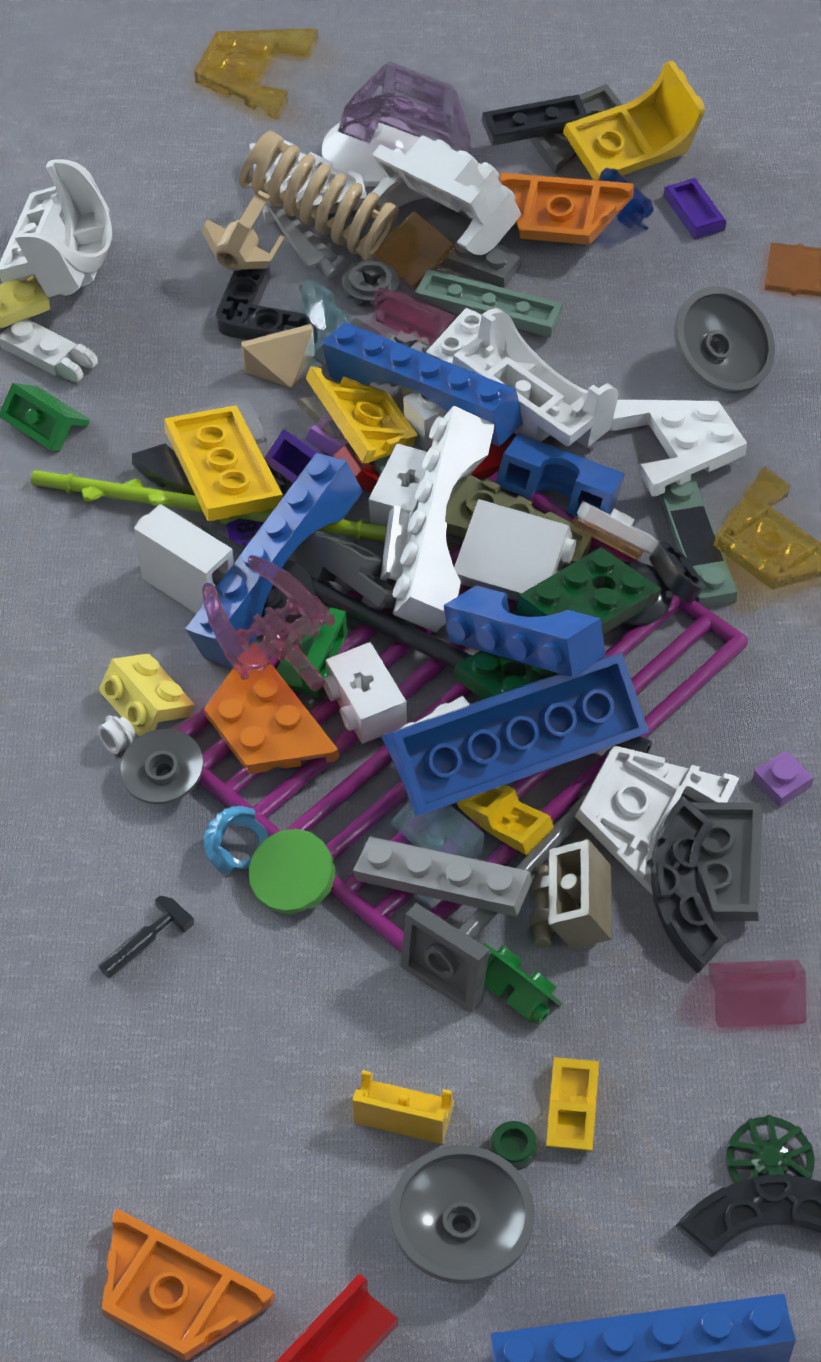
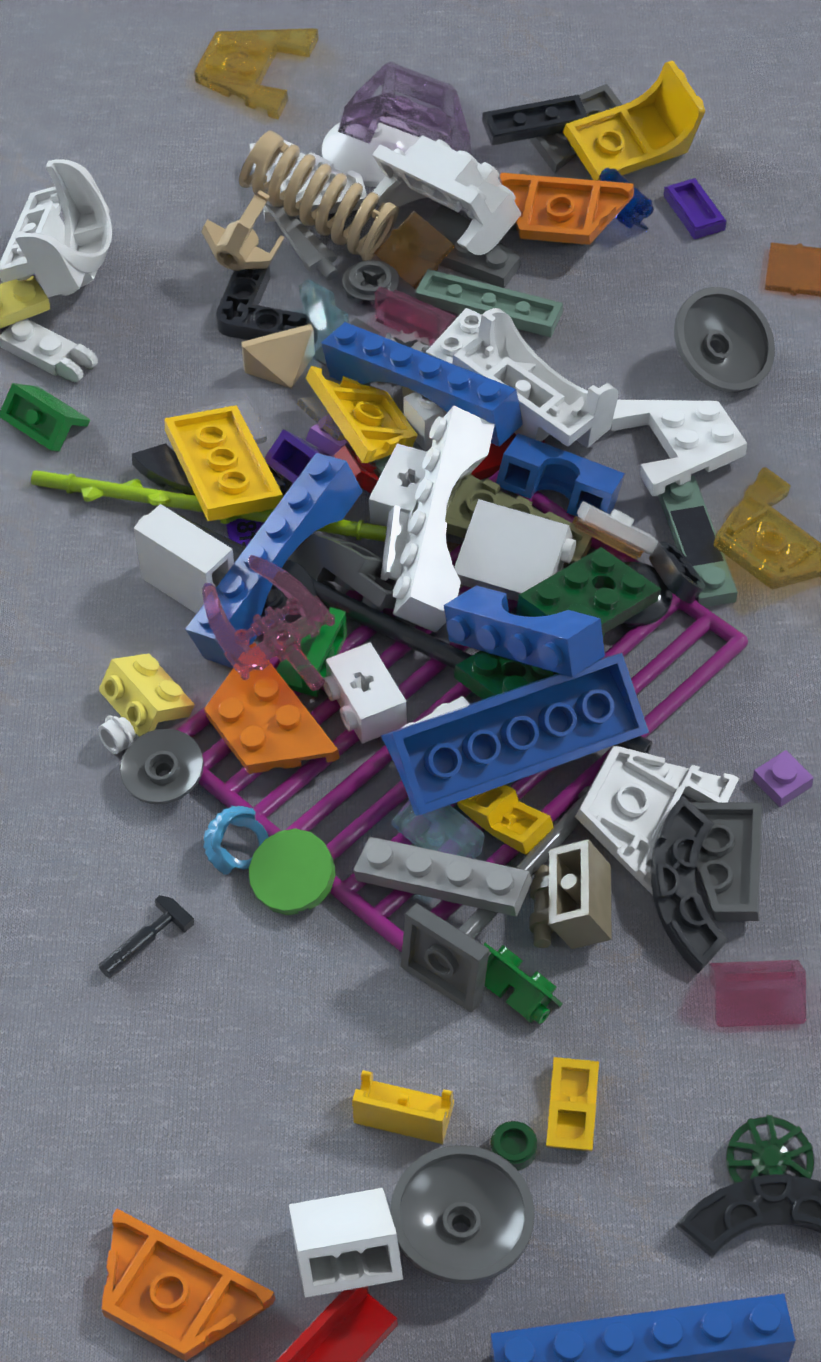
(345, 1242): none -> white brick

